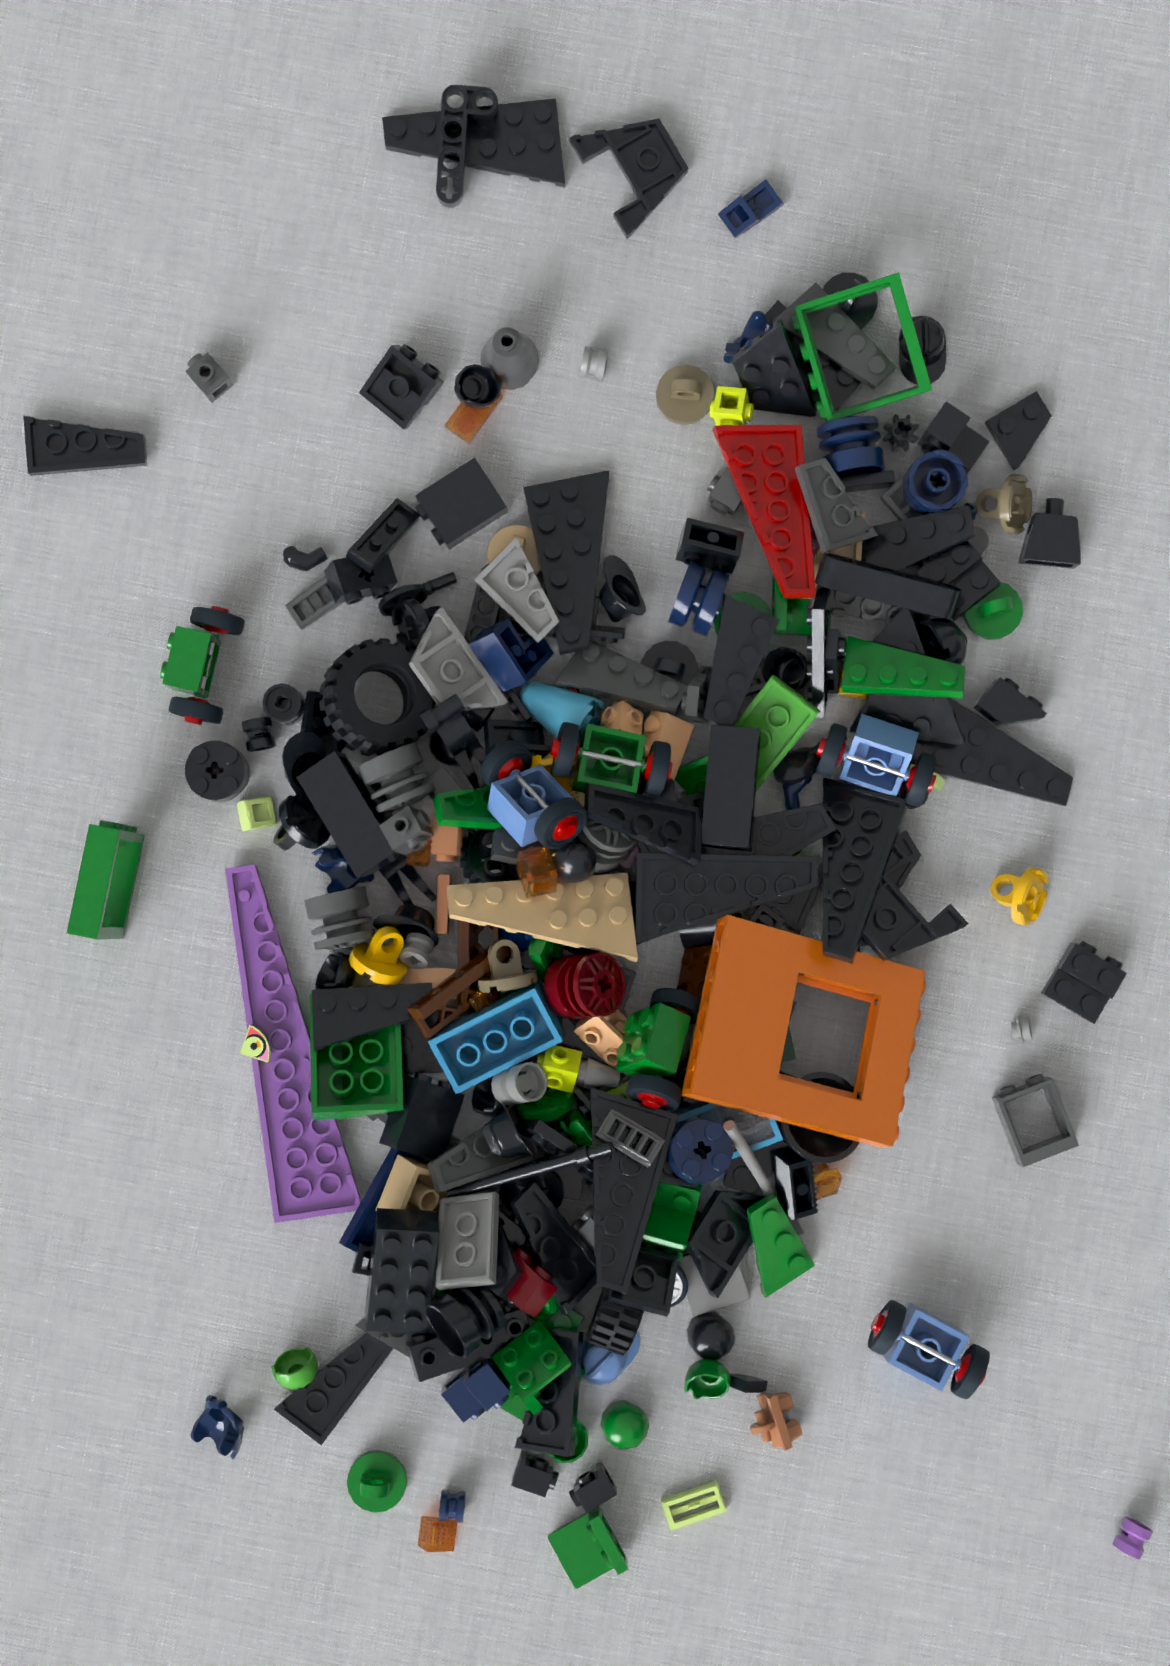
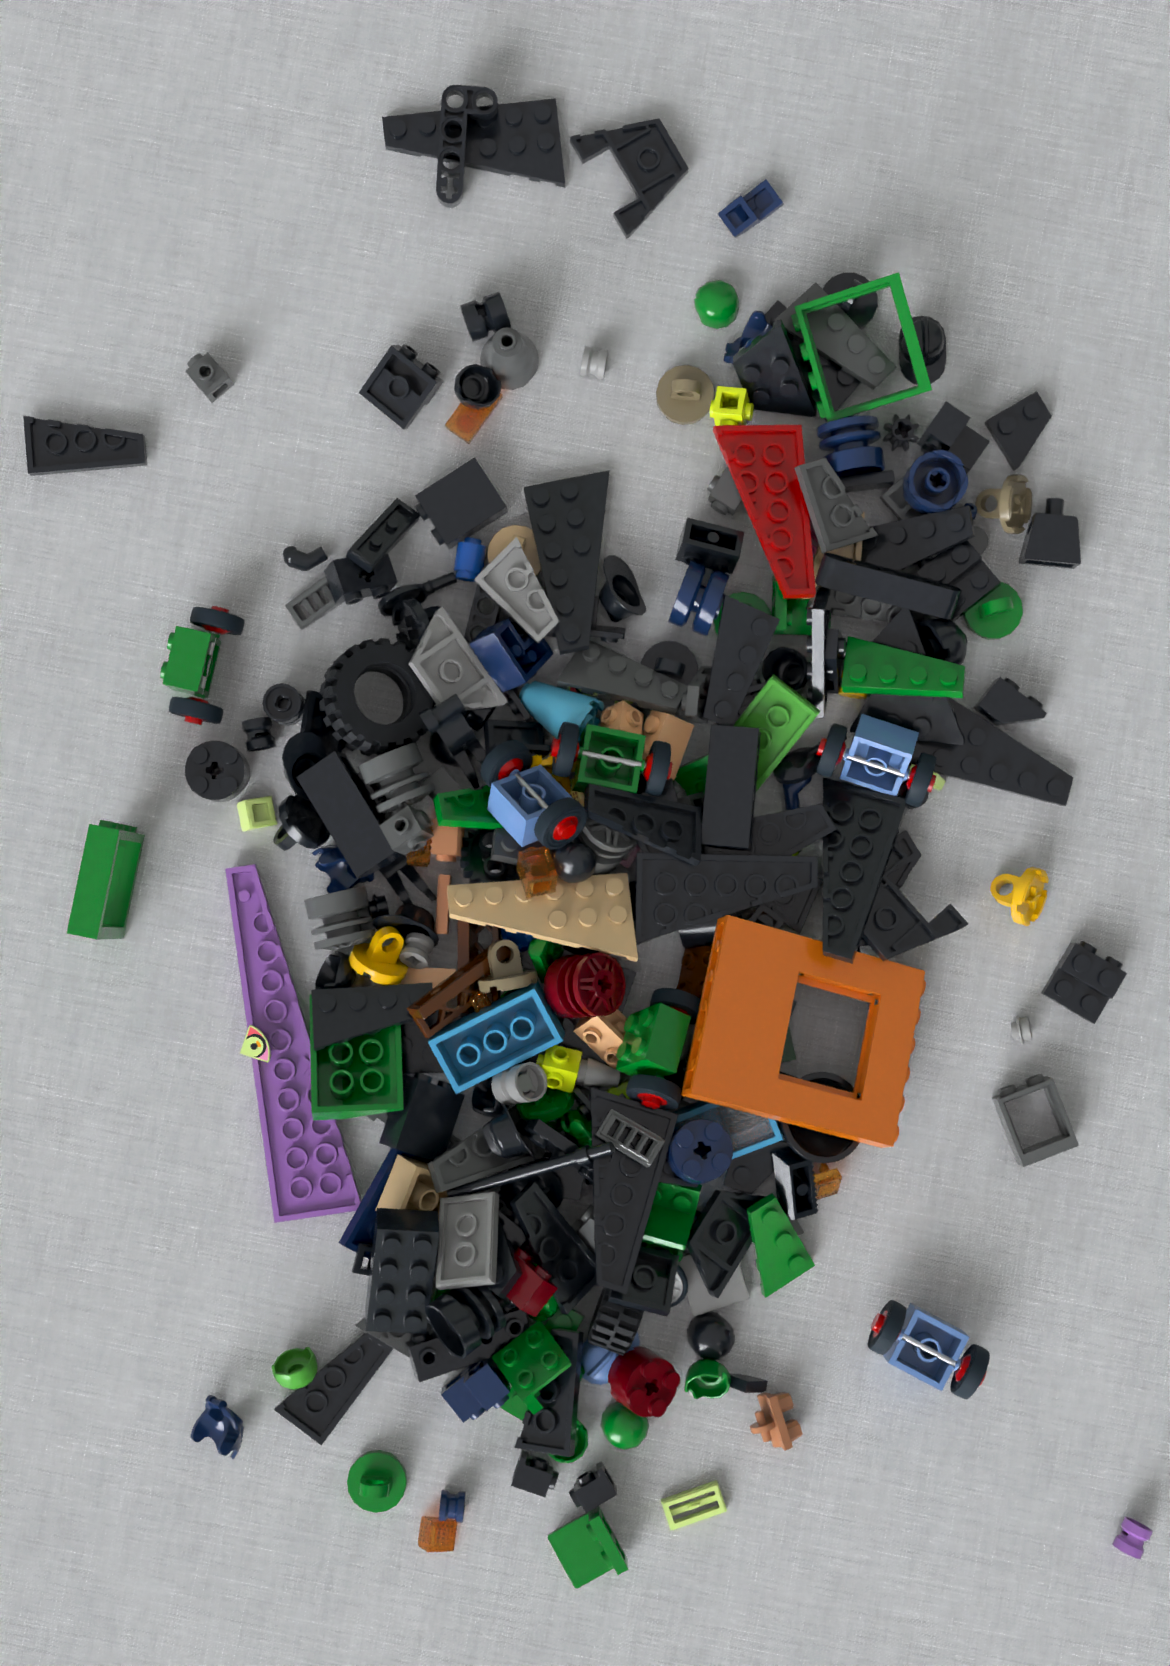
(378, 906): none -> black plate
(469, 559): none -> blue brick
(485, 316): none -> black wheel
(643, 1382): none -> dark red brick
(716, 304): none -> green hair
(749, 1158): light grey bar -> none

